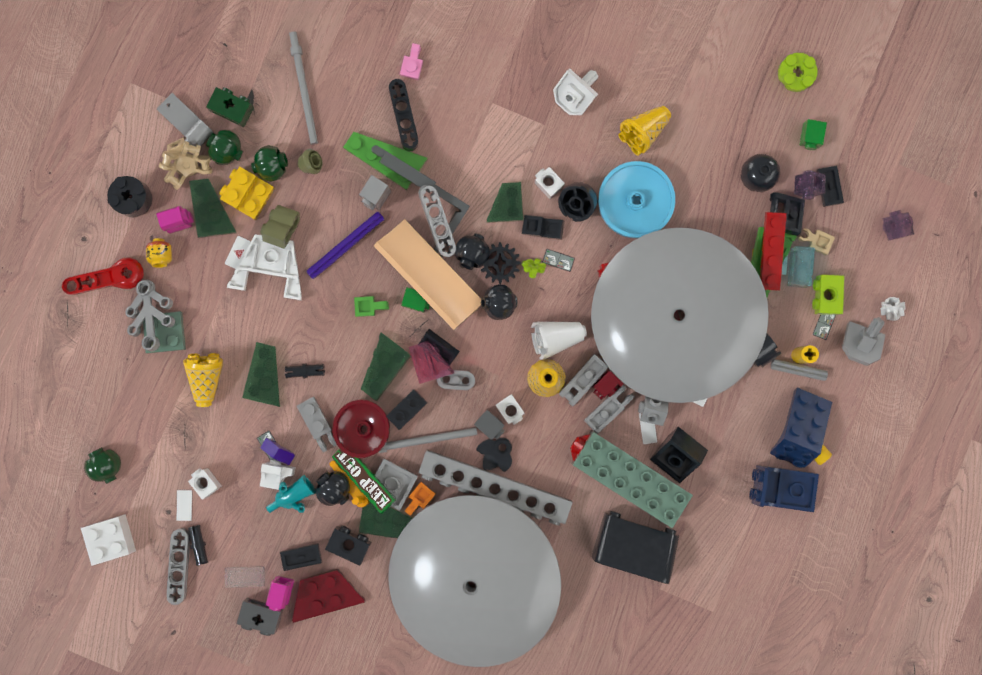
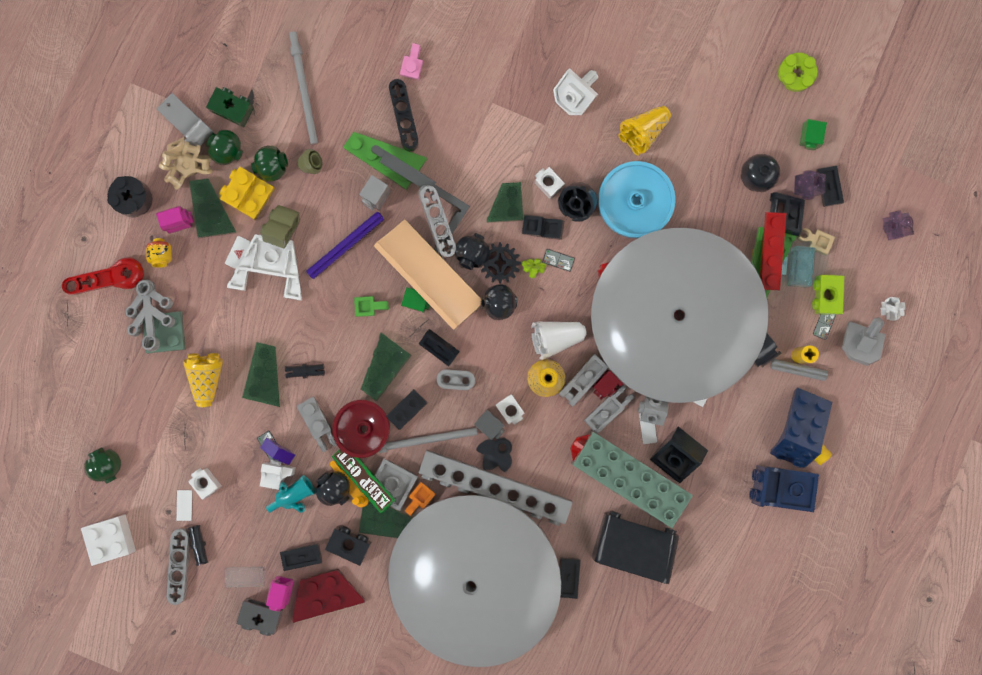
(428, 363): clear pink wing -> none
(569, 577): none -> black plate

